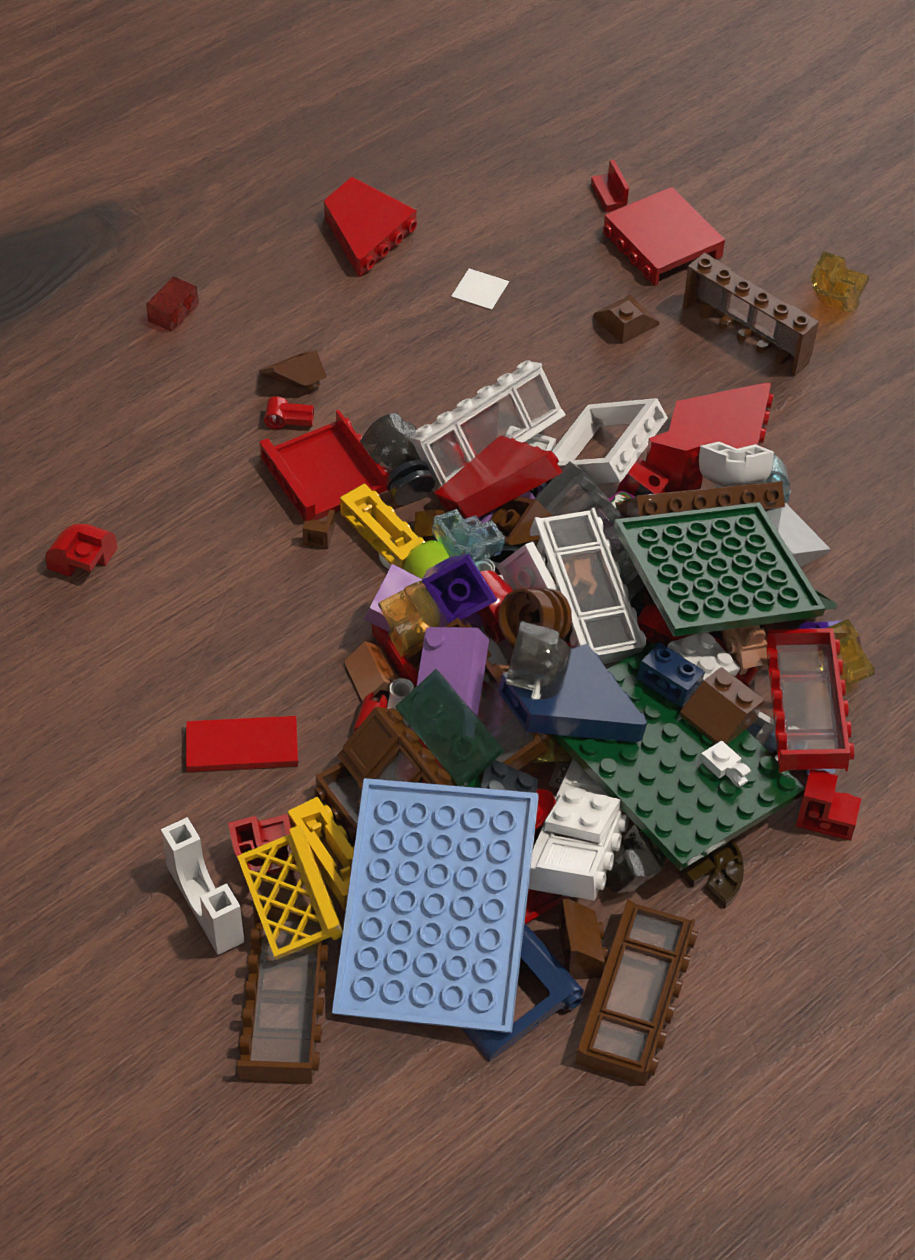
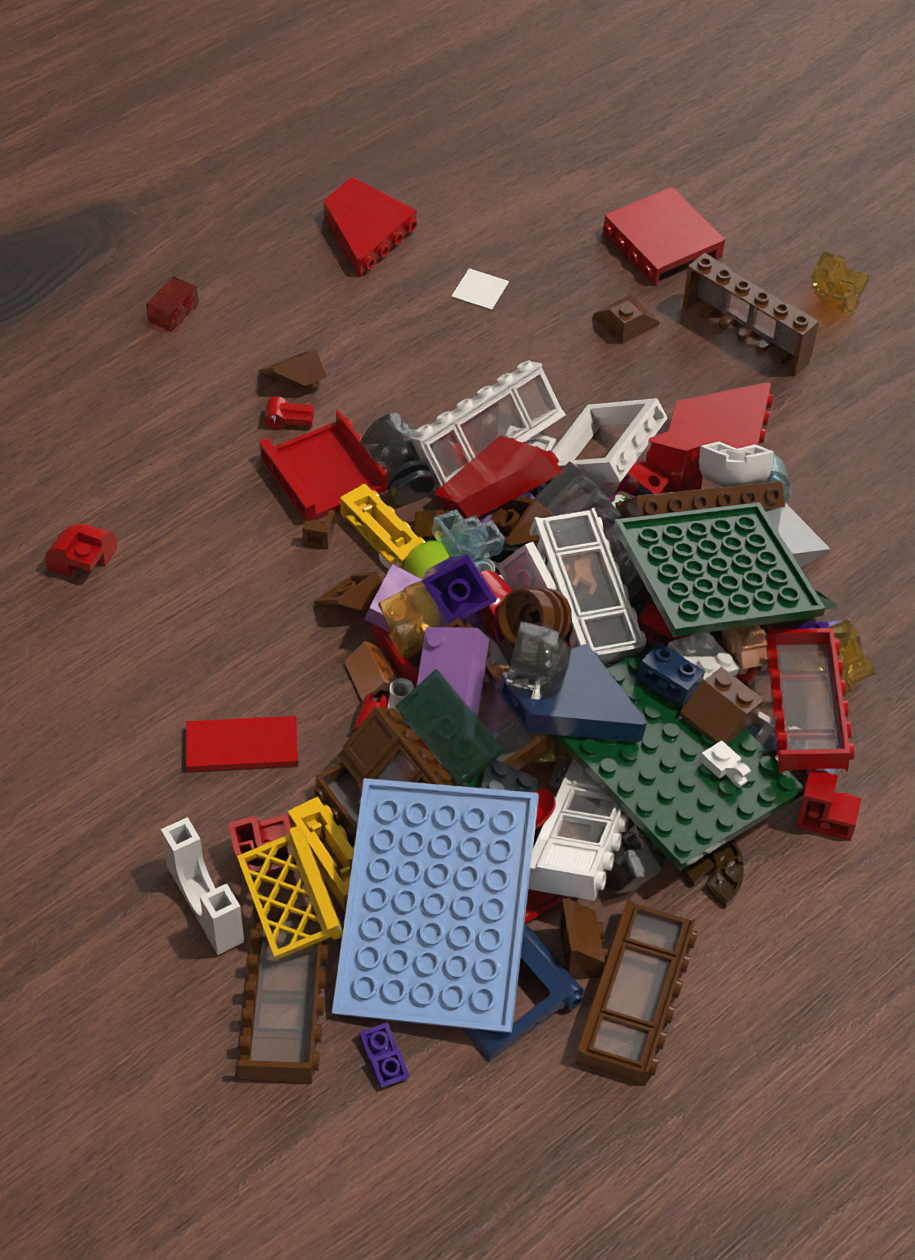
(353, 593): none -> reddish brown slope
(383, 1055): none -> dark purple slope
(582, 815): white plate -> none
(611, 188): red panel -> none

